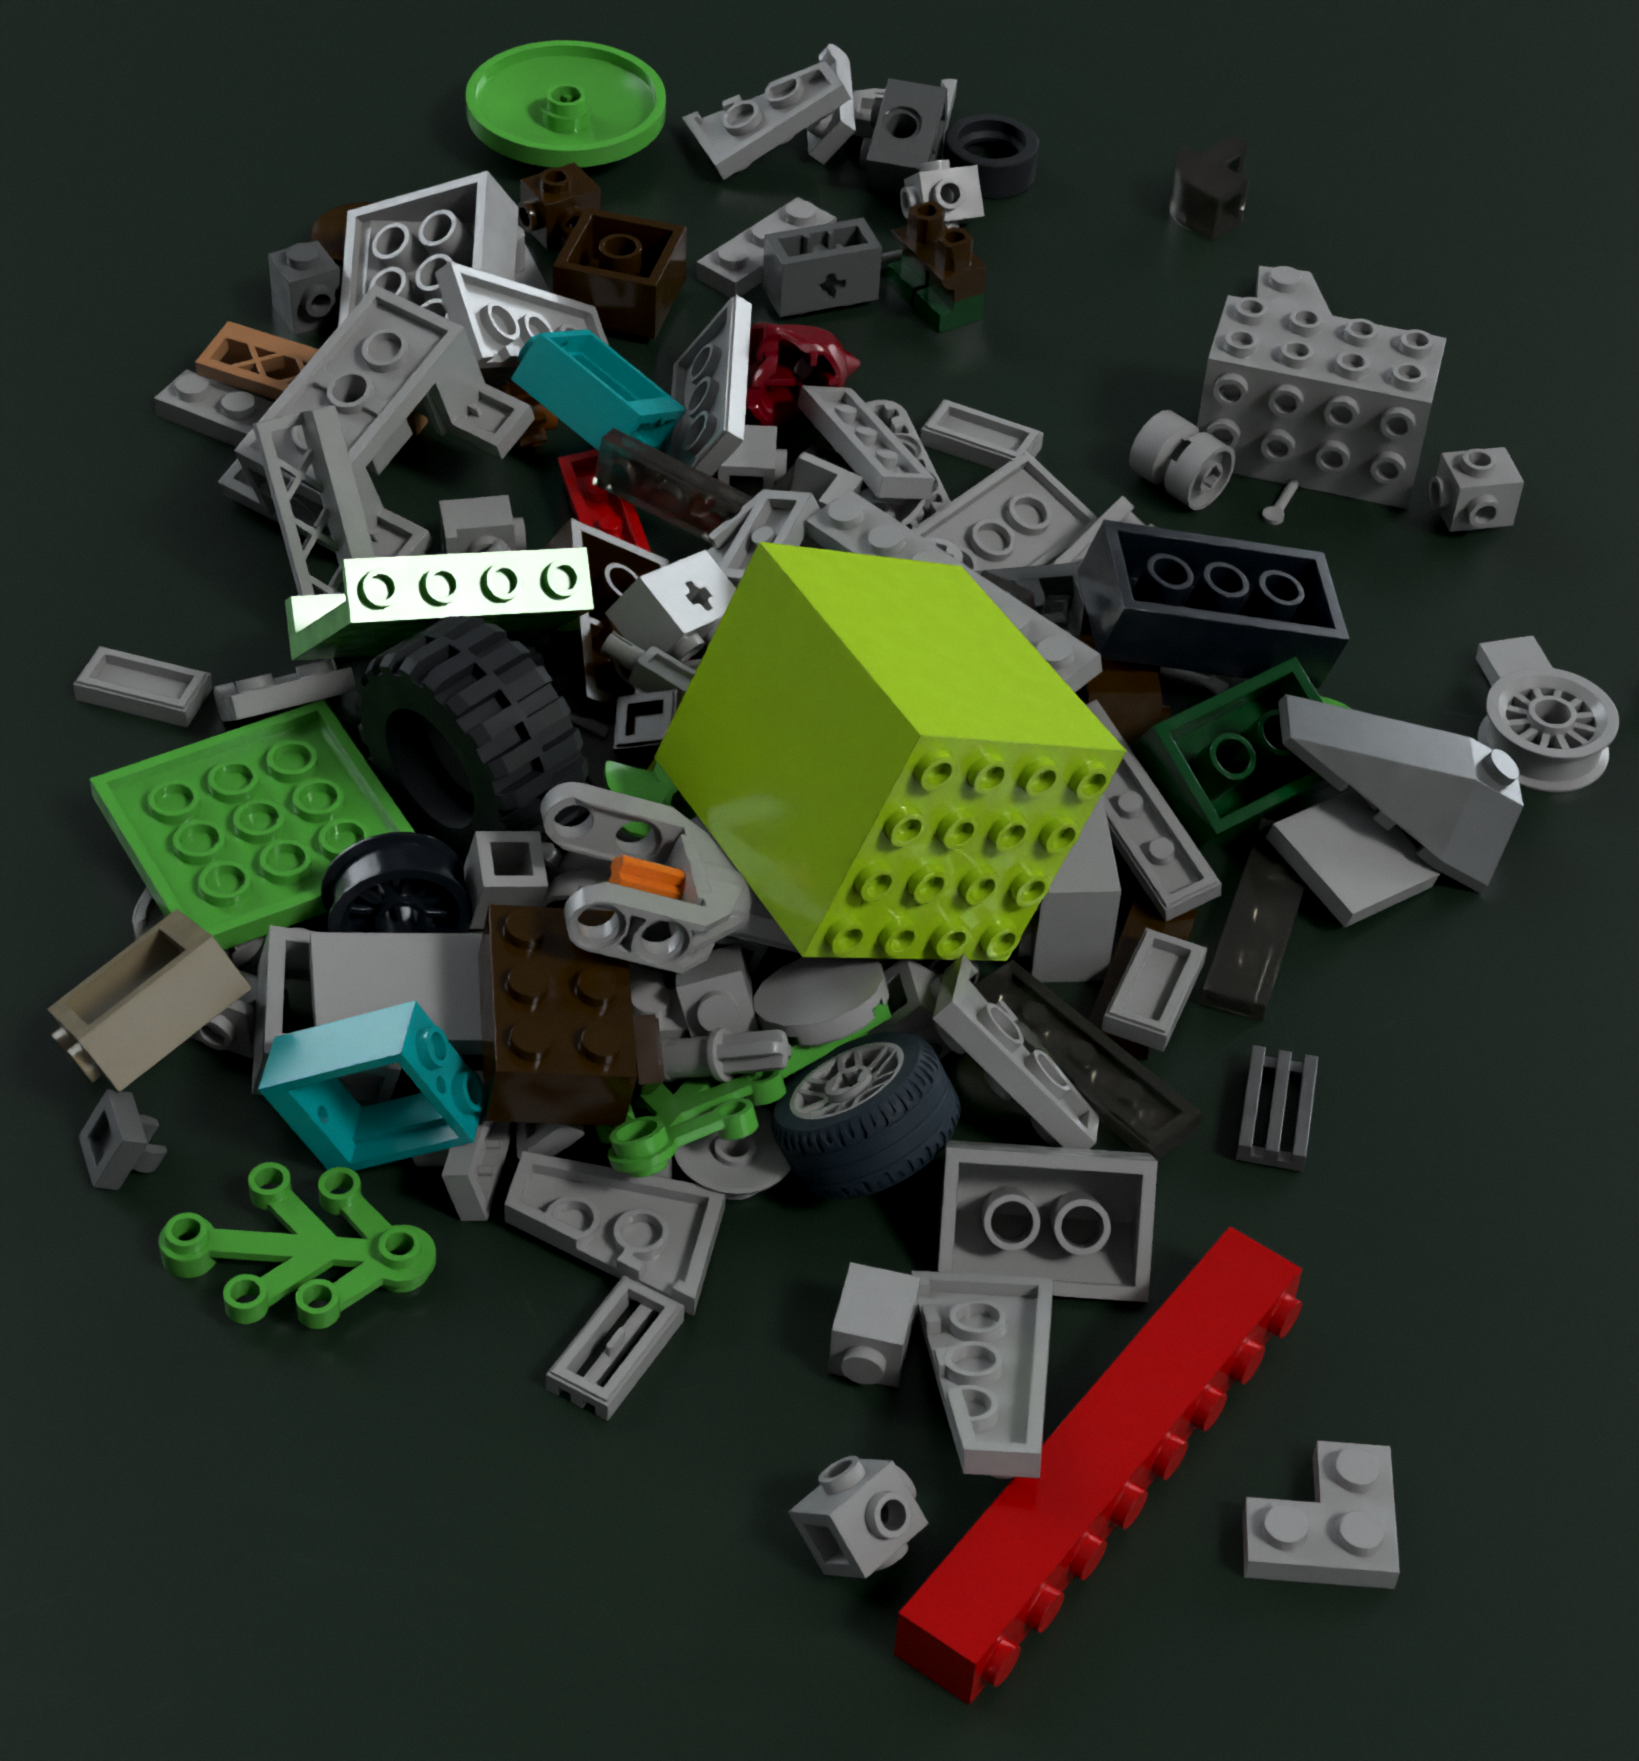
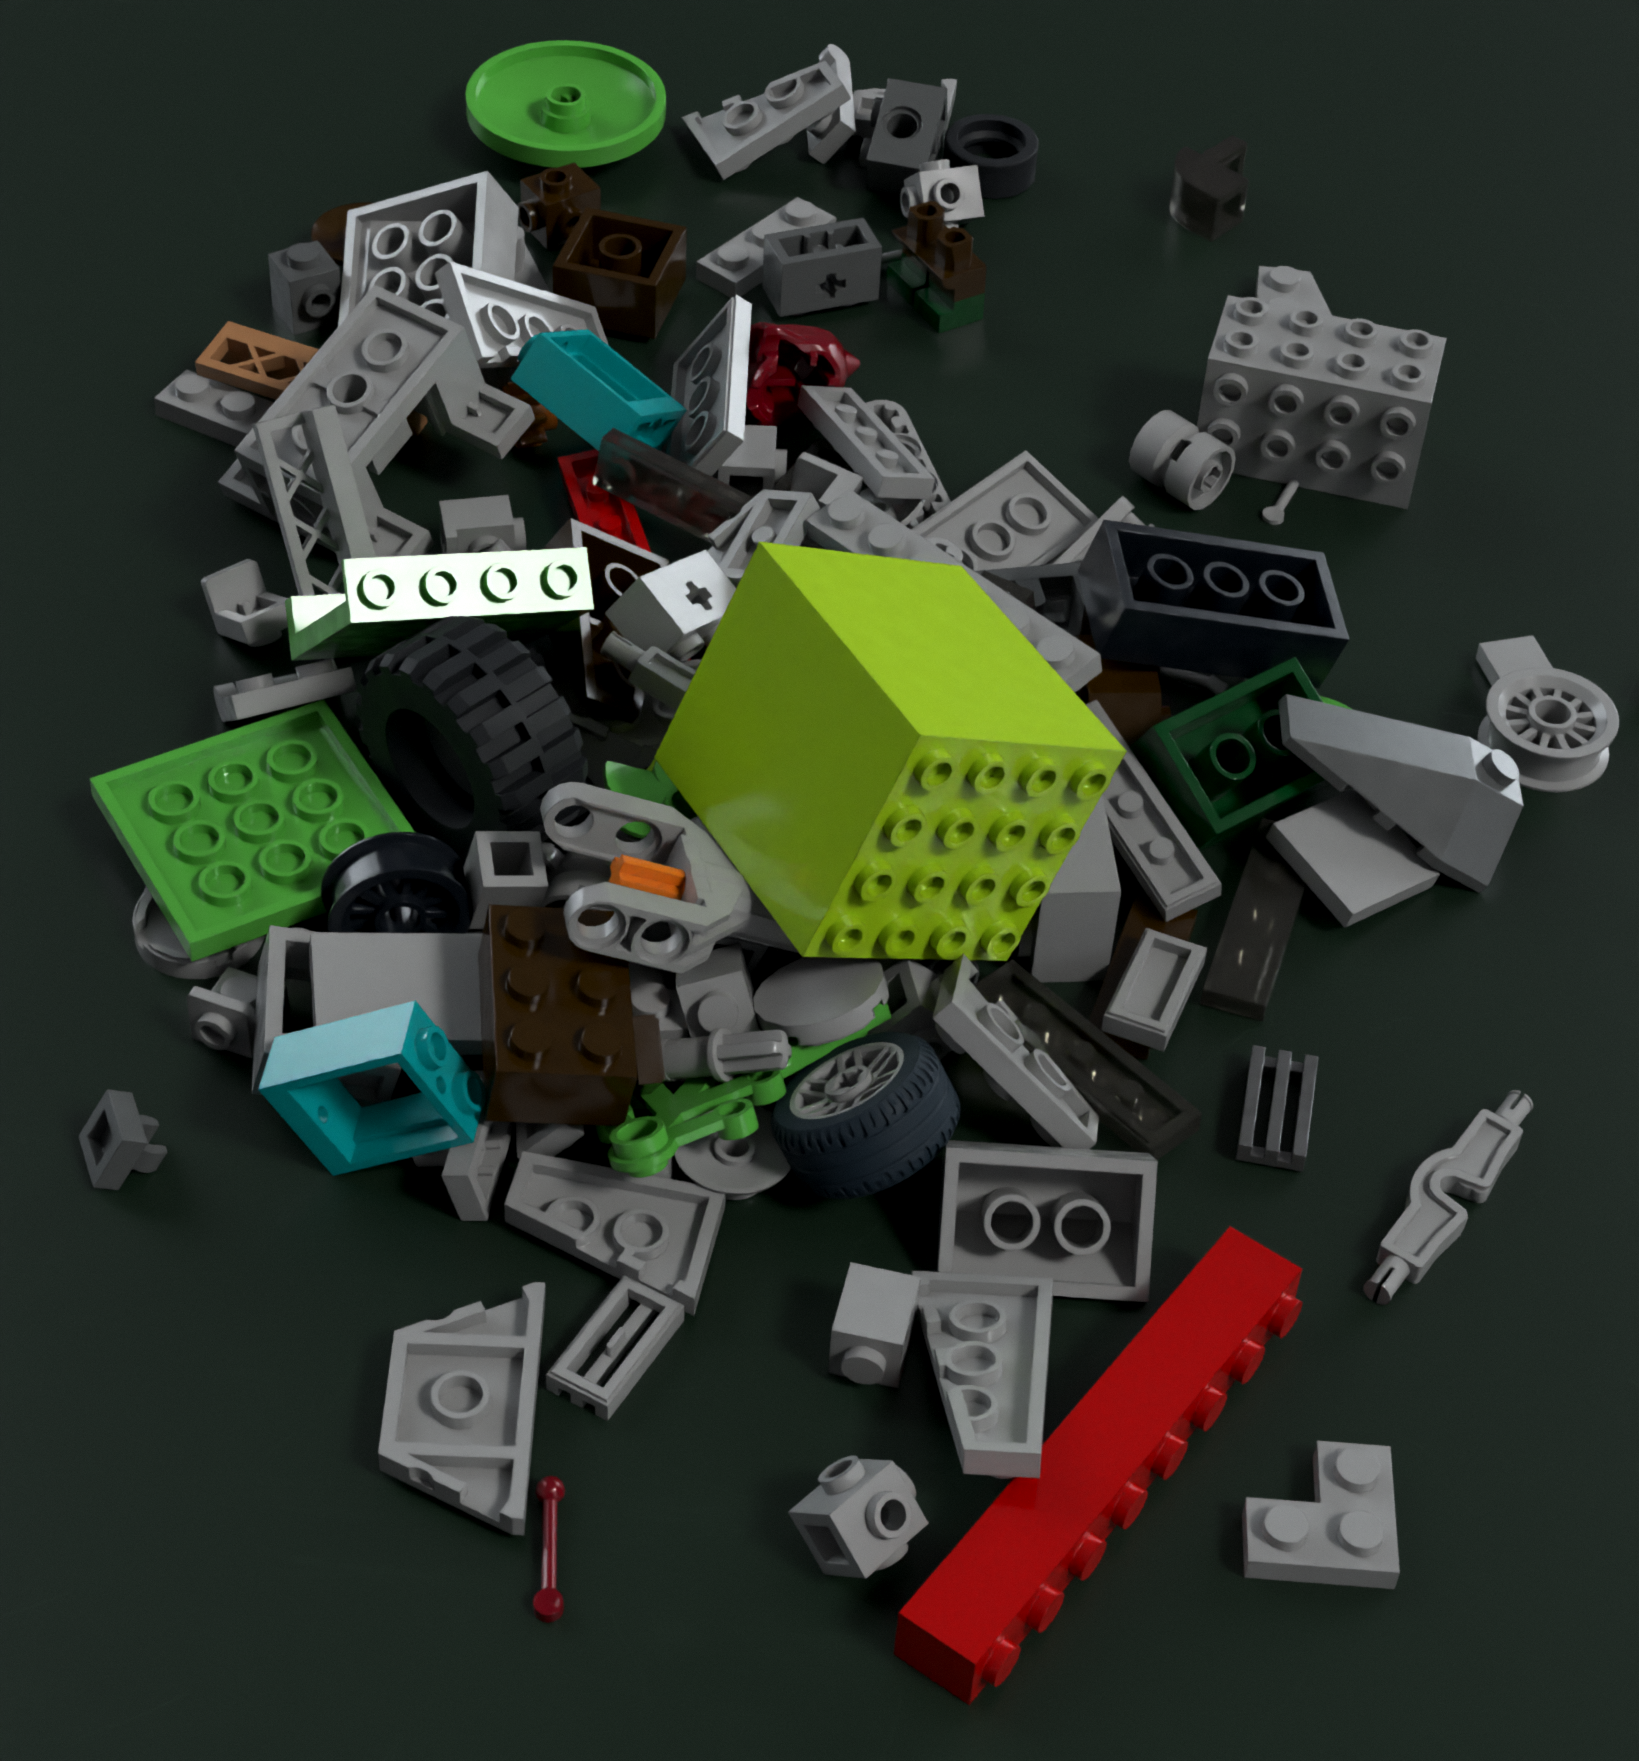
(143, 686): light grey tile -> none
(146, 1001): dark tan window -> none
(243, 606): none -> light grey bracket
(304, 1252): bright green plant -> none
(467, 1407): none -> light grey wing
(549, 1602): none -> dark red hinge
(643, 722): dark brown tile -> none
(978, 435): light grey tile -> none
(1431, 1216): none -> light grey piece
(1476, 489): light grey brick -> none

